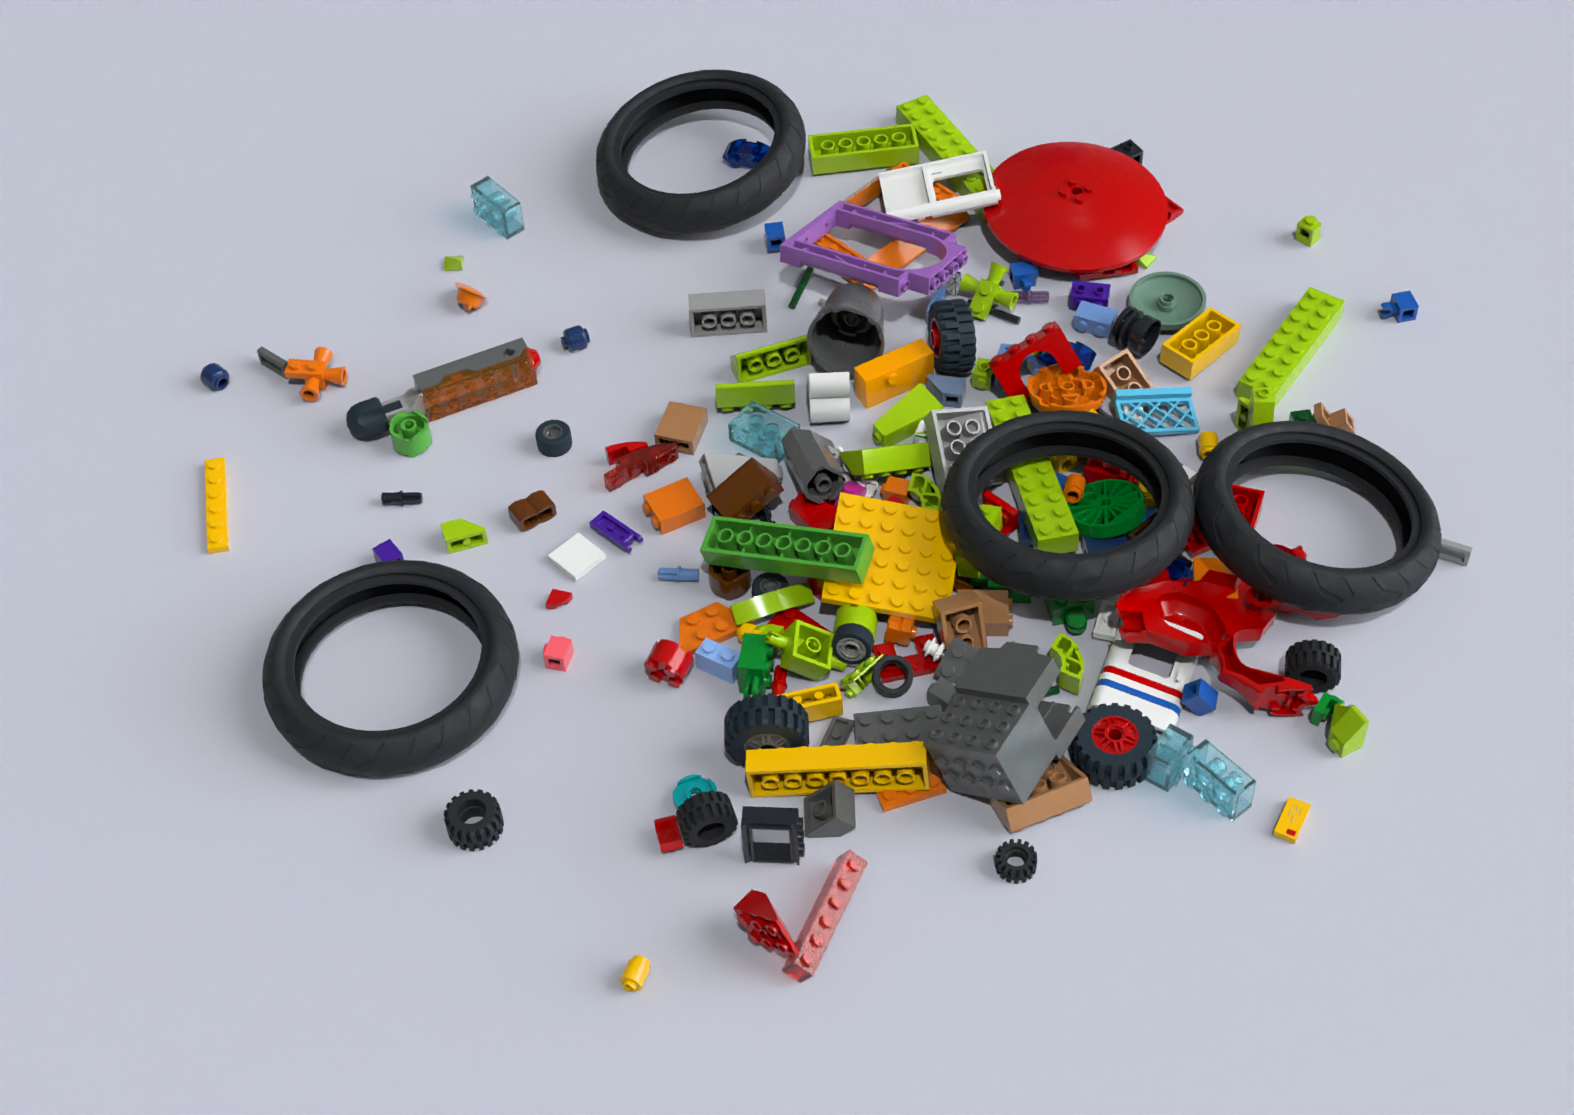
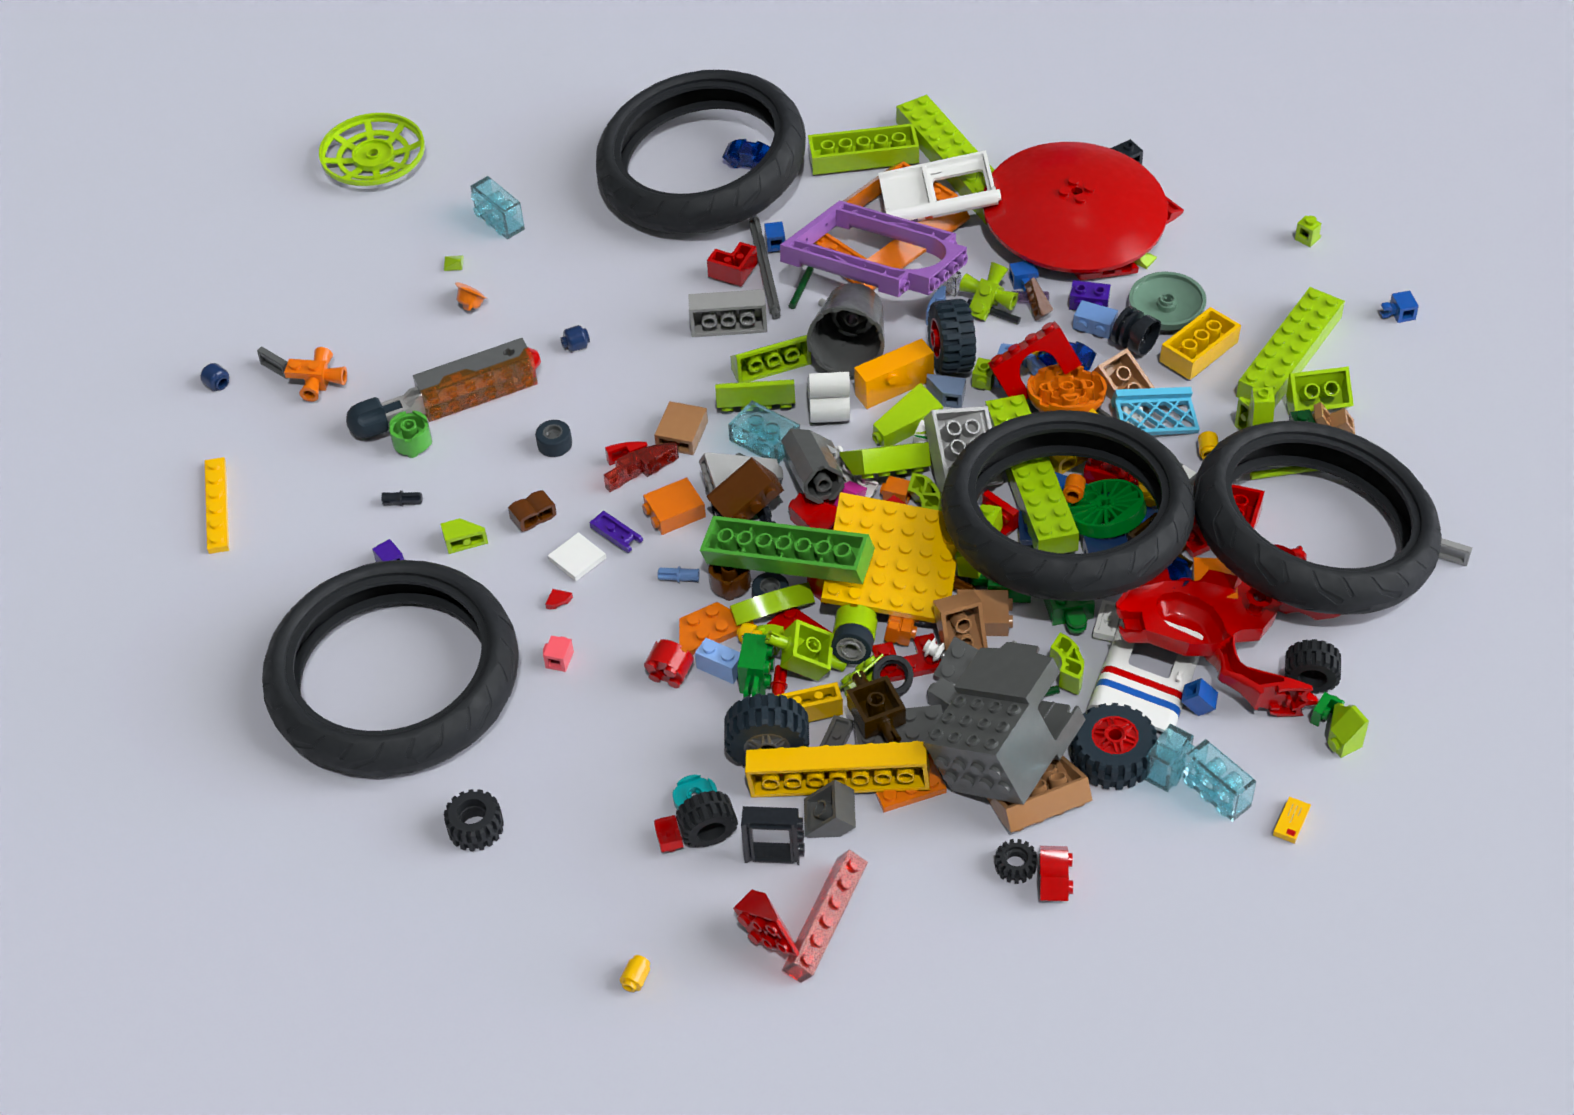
(382, 148): none -> lime dish
(733, 266): none -> red brick
(765, 268): none -> dark grey piece
(876, 707): none -> dark brown brick
(1038, 301): none -> reddish brown slope
(1055, 873): none -> red brick
(1279, 472): none -> lime bar
(1325, 386): none -> lime slope

